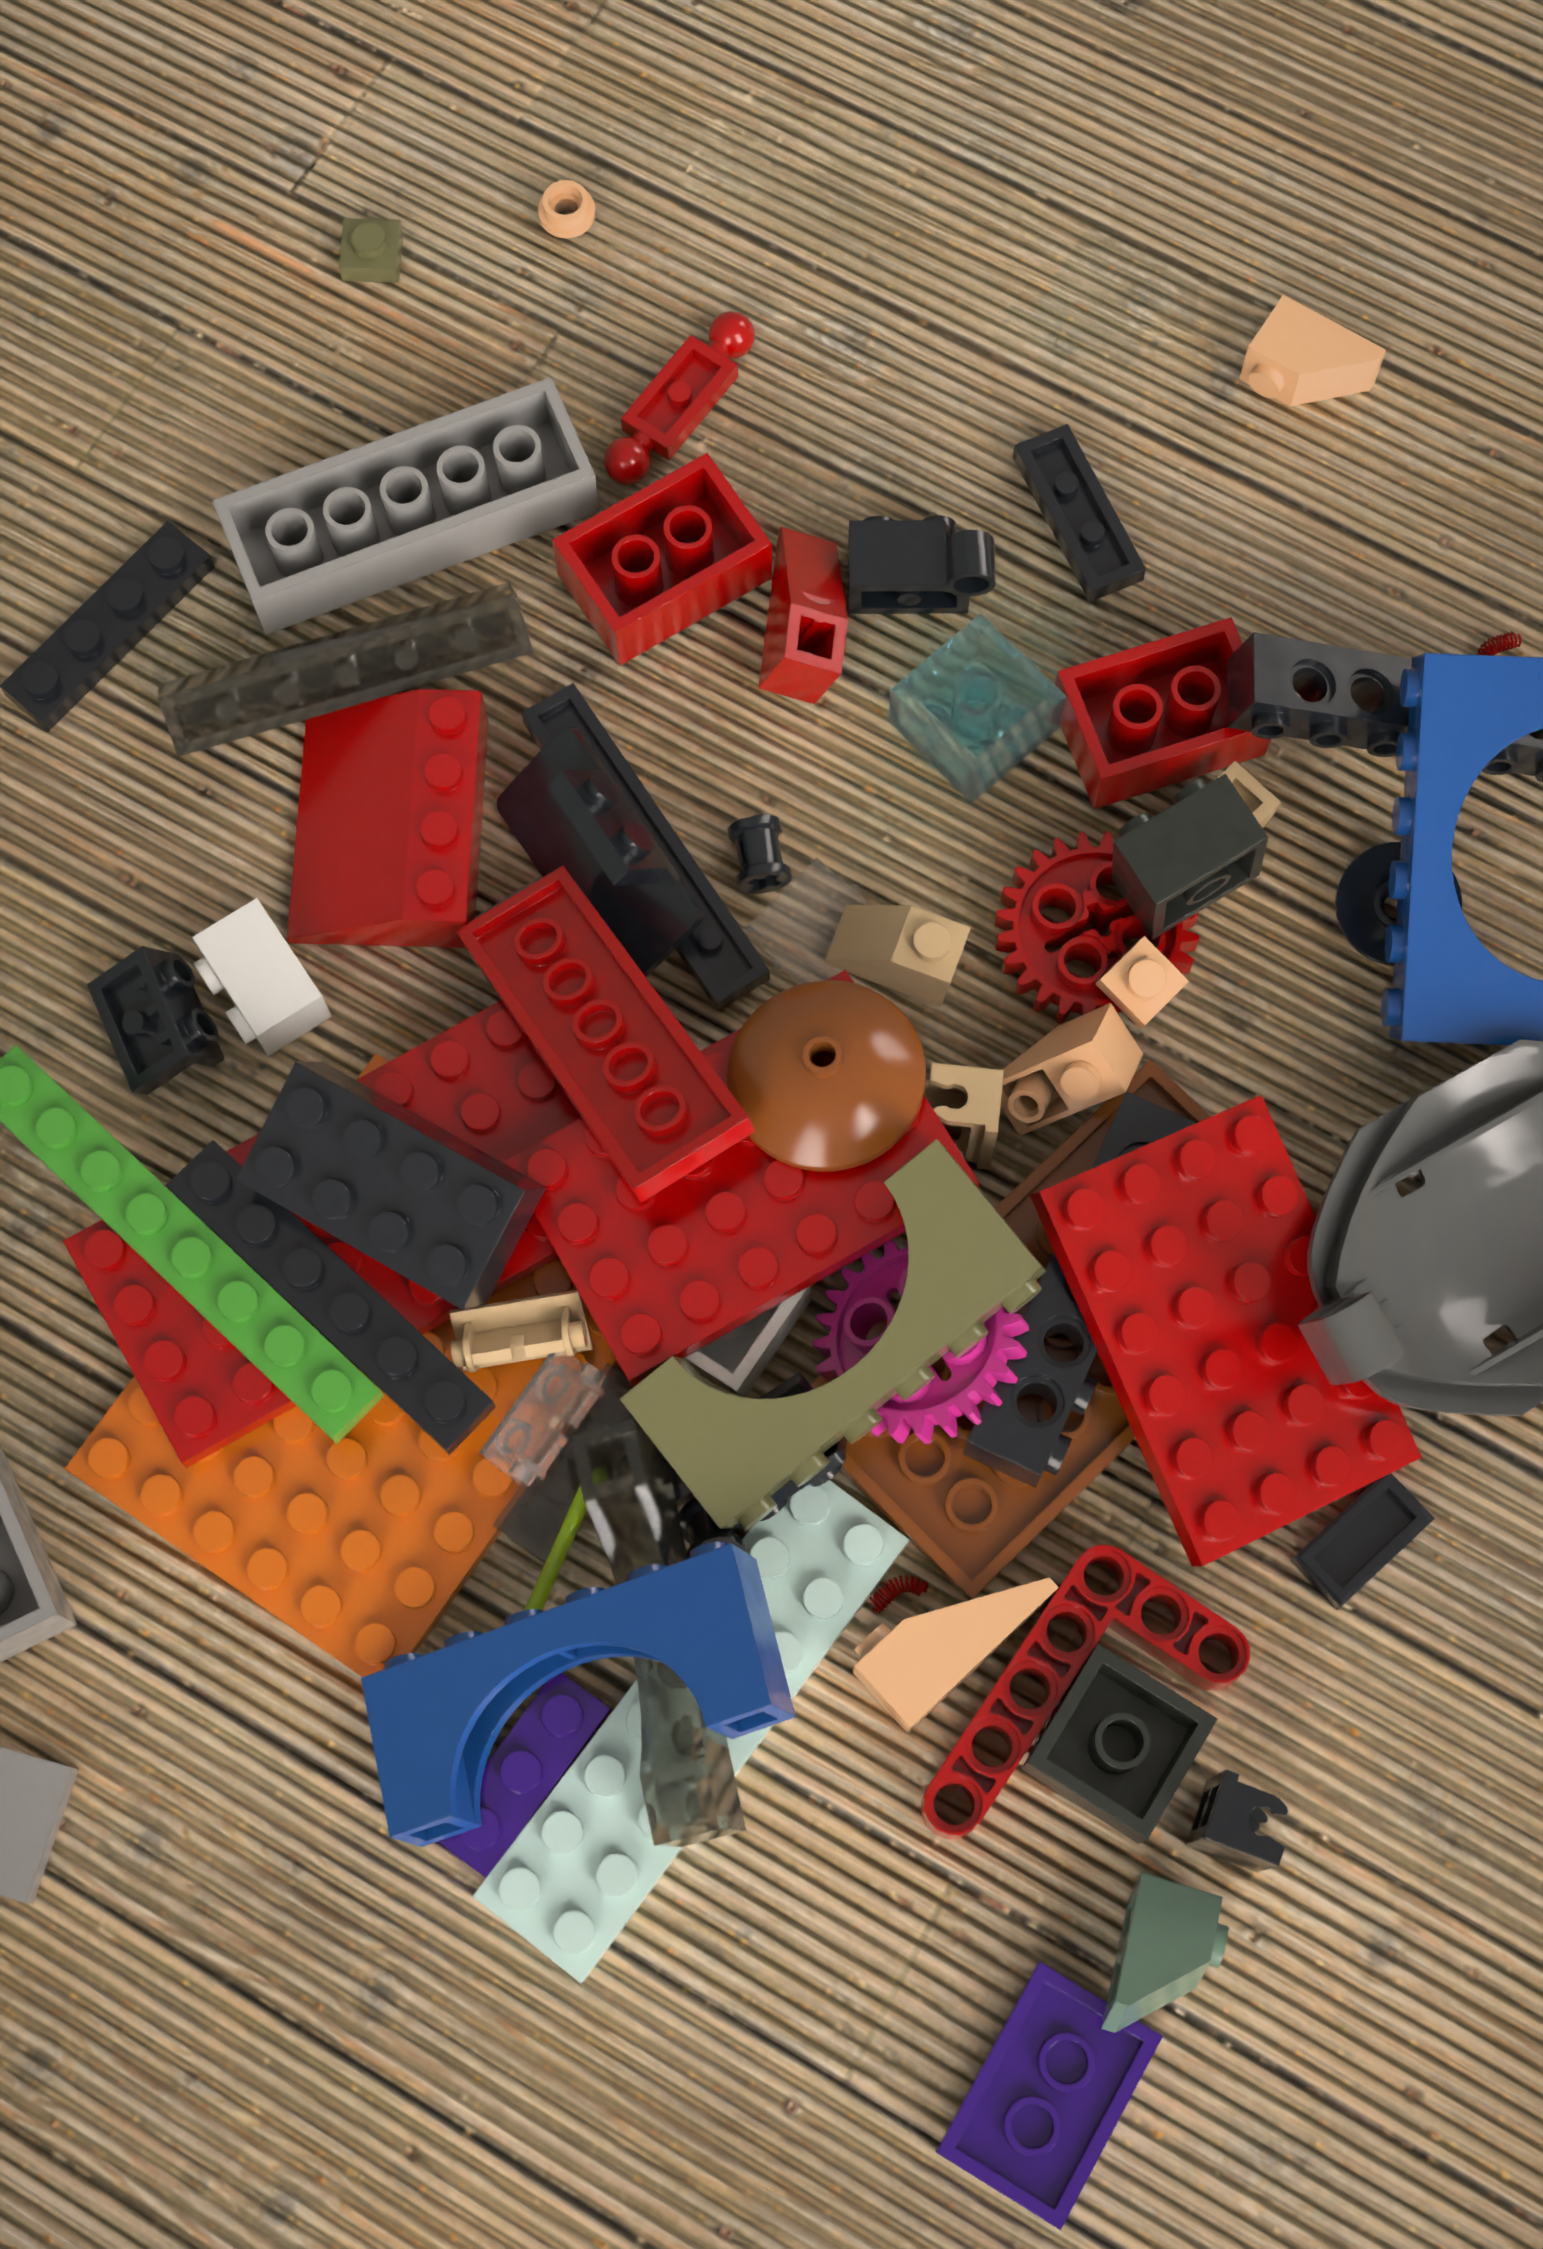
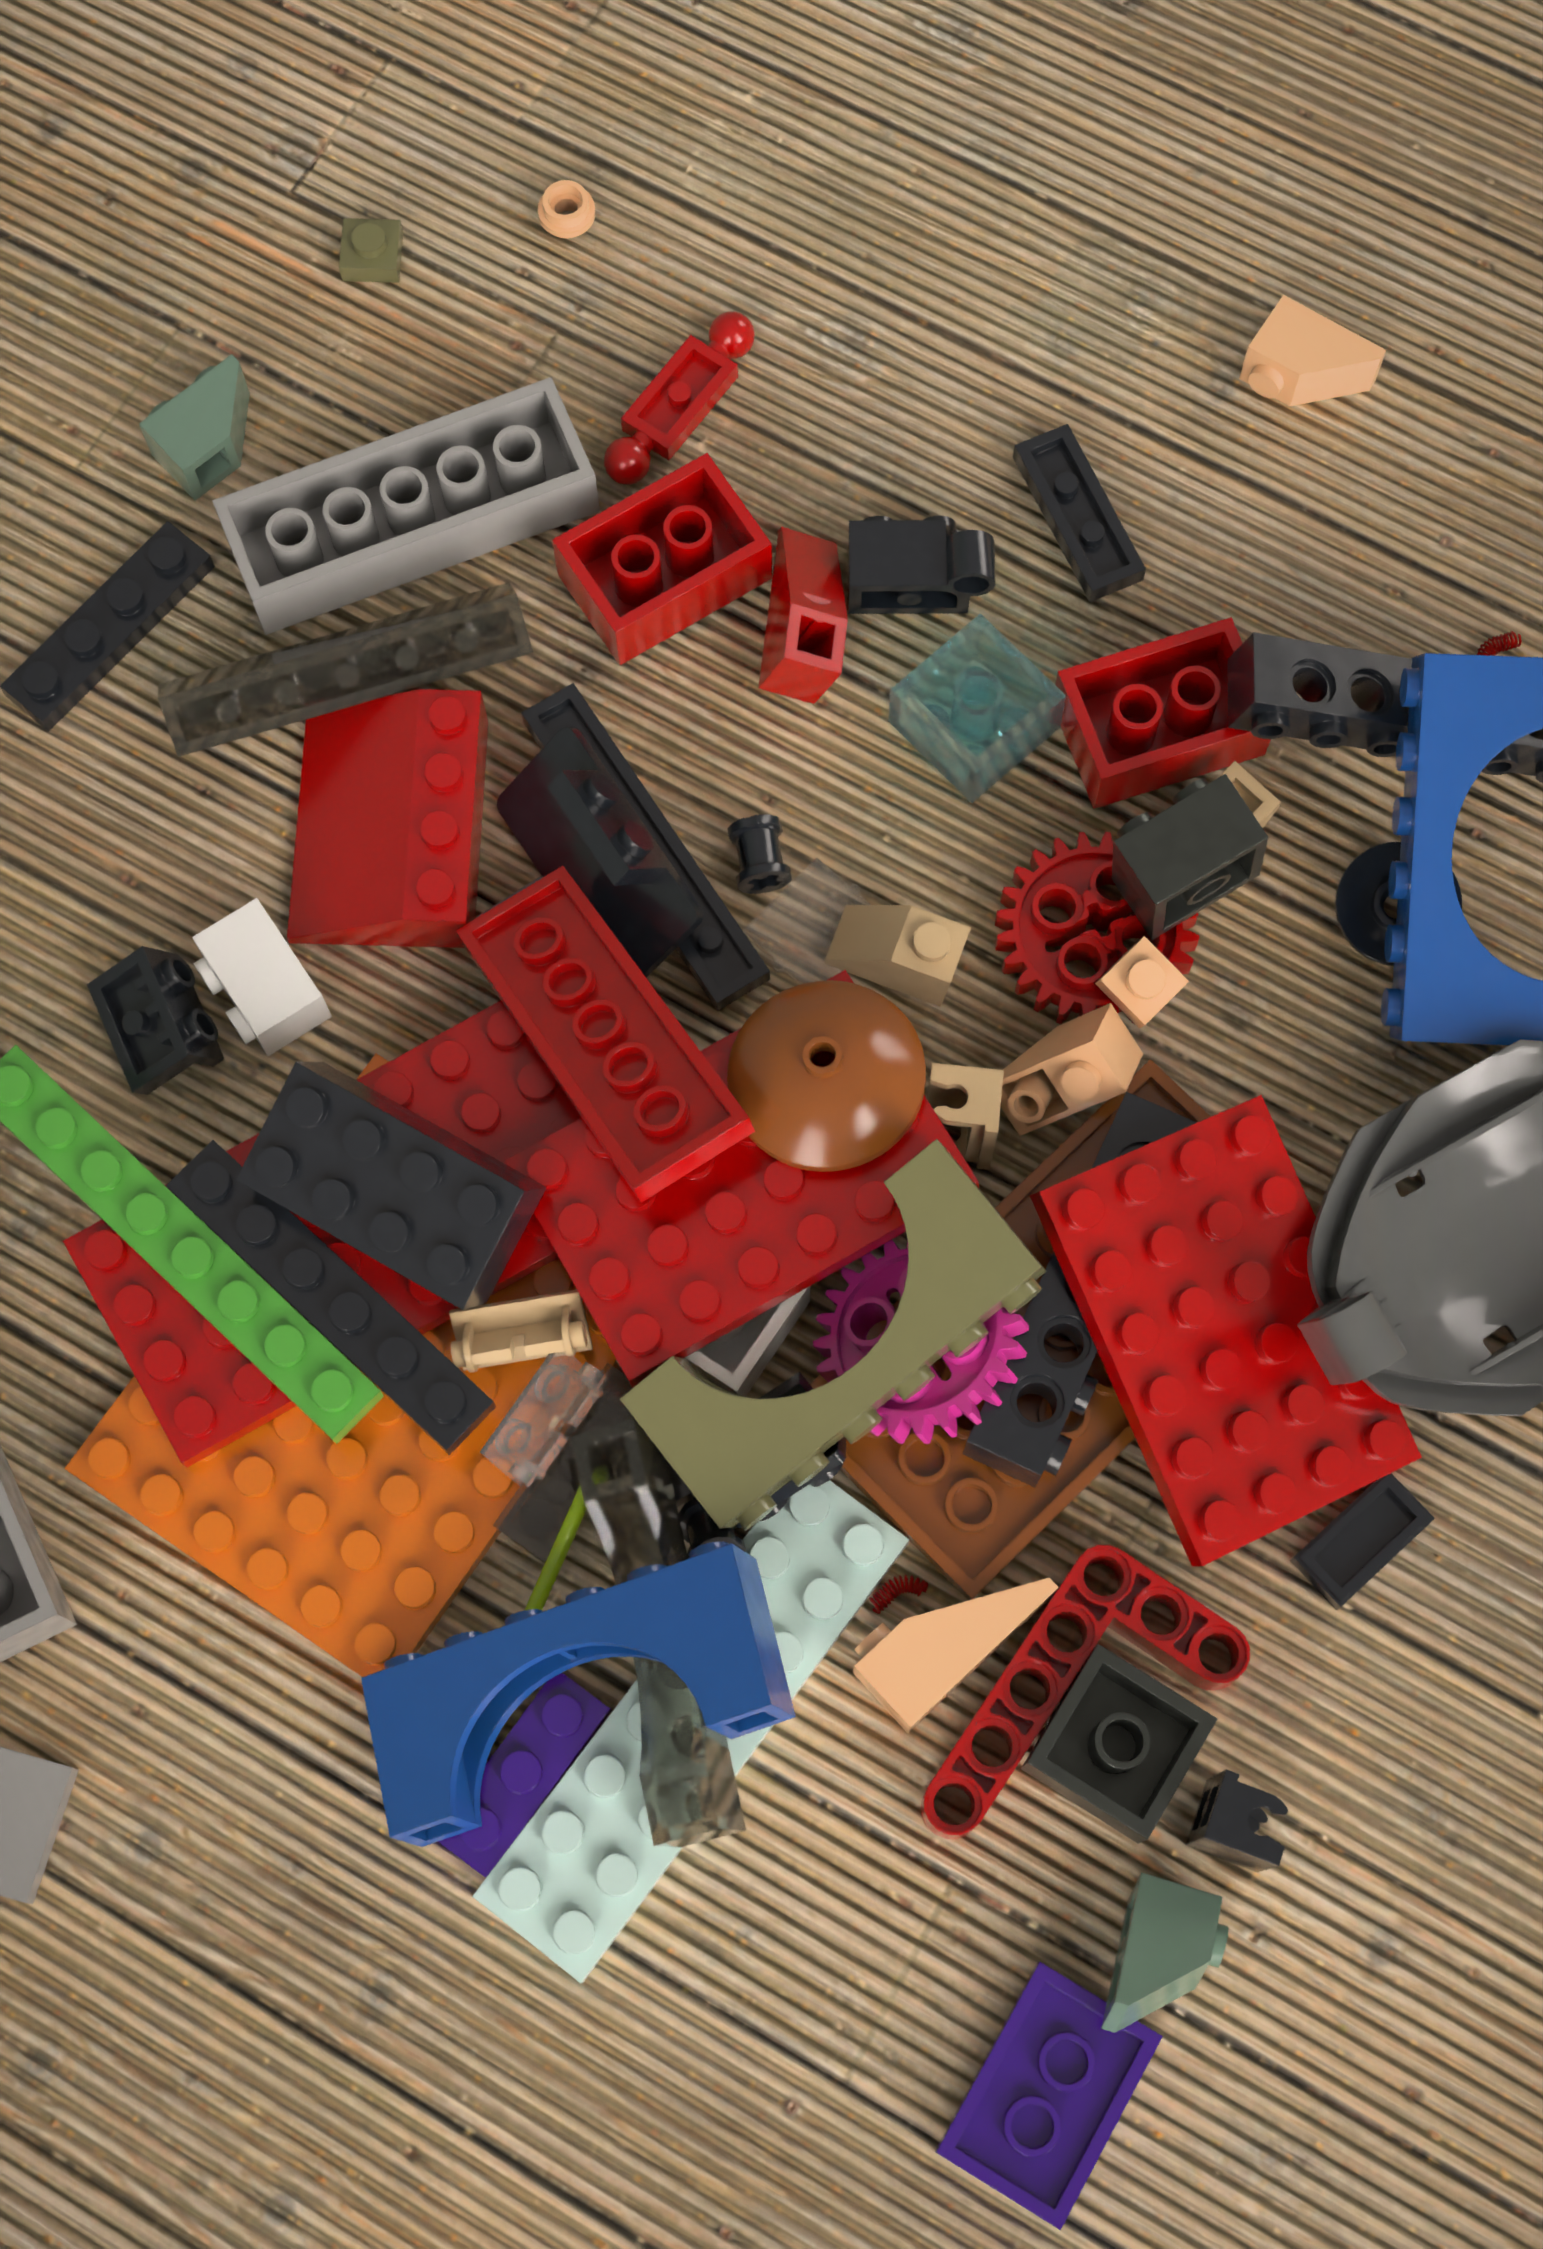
(201, 428): none -> sand green slope

